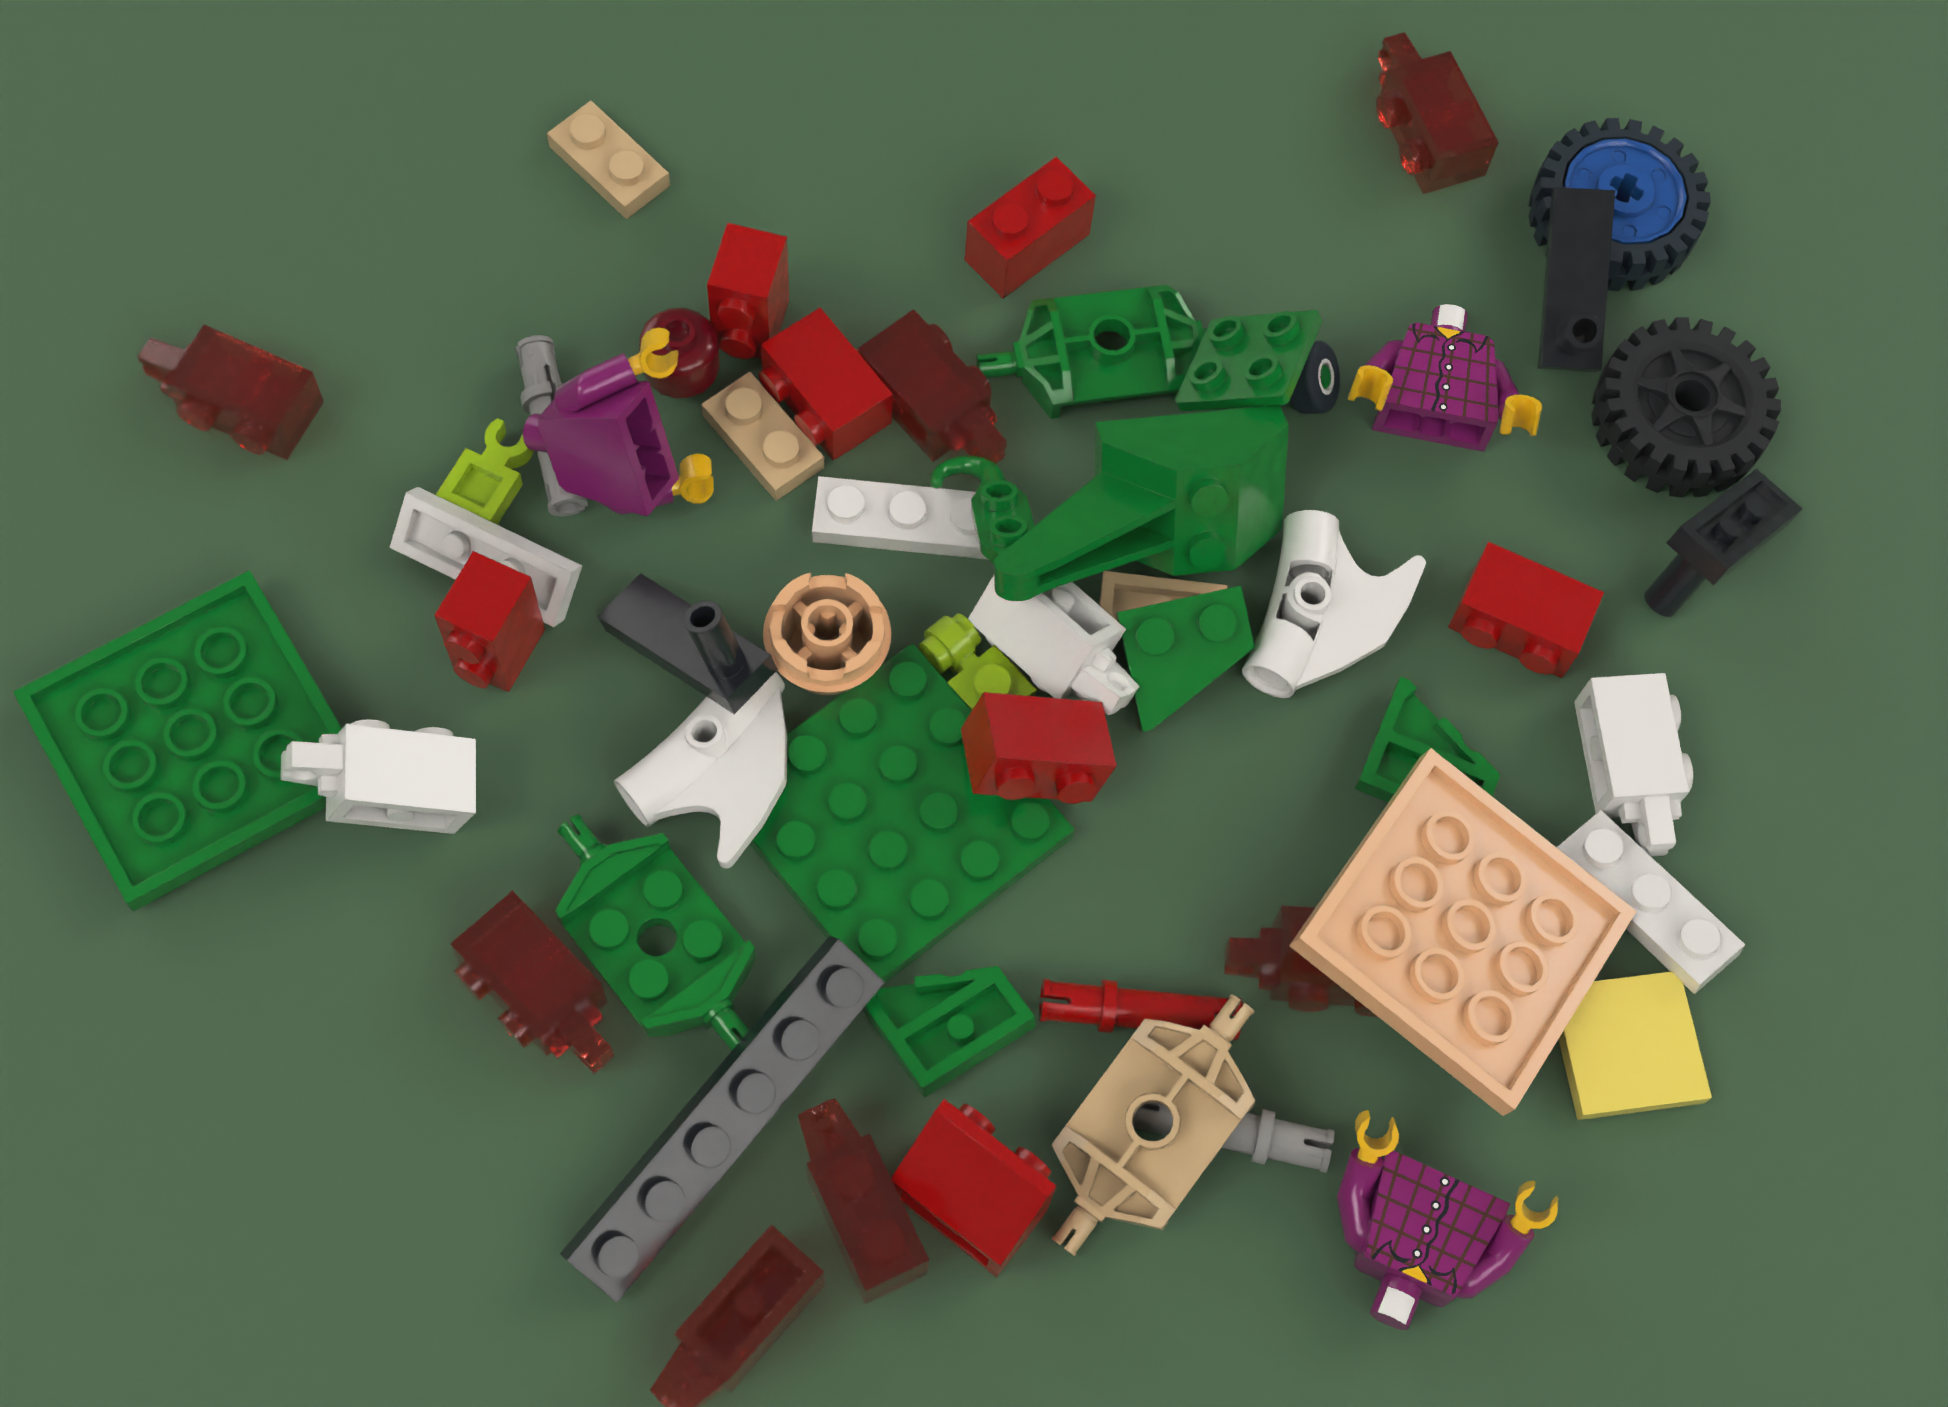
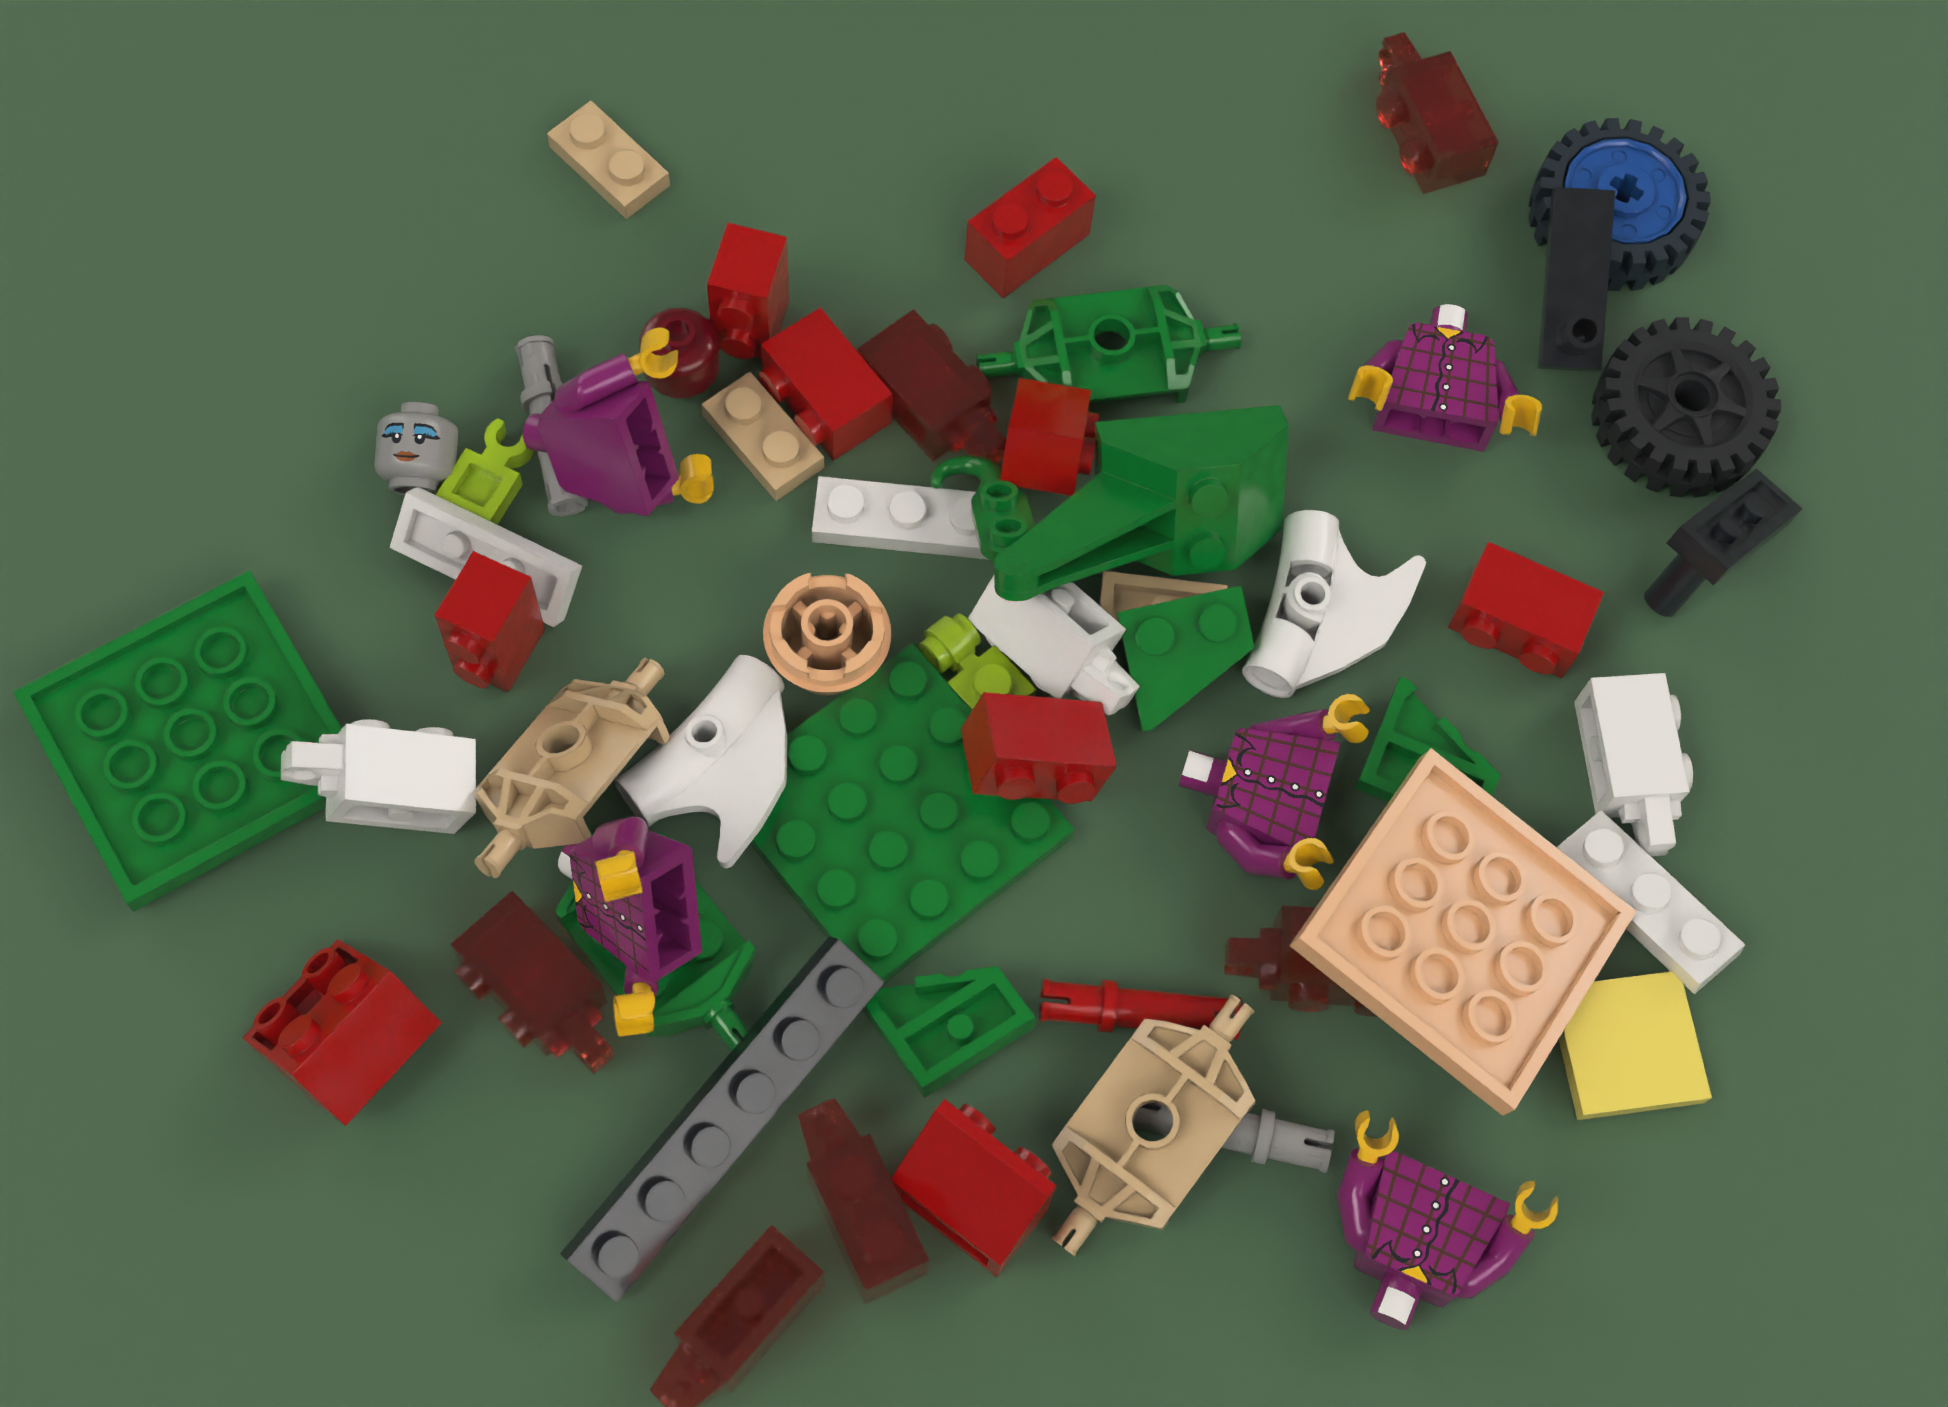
(236, 390): clear red hinge -> none
(341, 1029): none -> red slope
(415, 448): none -> light grey head
(543, 795): none -> tan plate
(640, 905): none -> magenta torso
(688, 642): black piece -> none
(1049, 437): none -> red brick
(1262, 364): green plate -> none
(1275, 789): none -> magenta torso

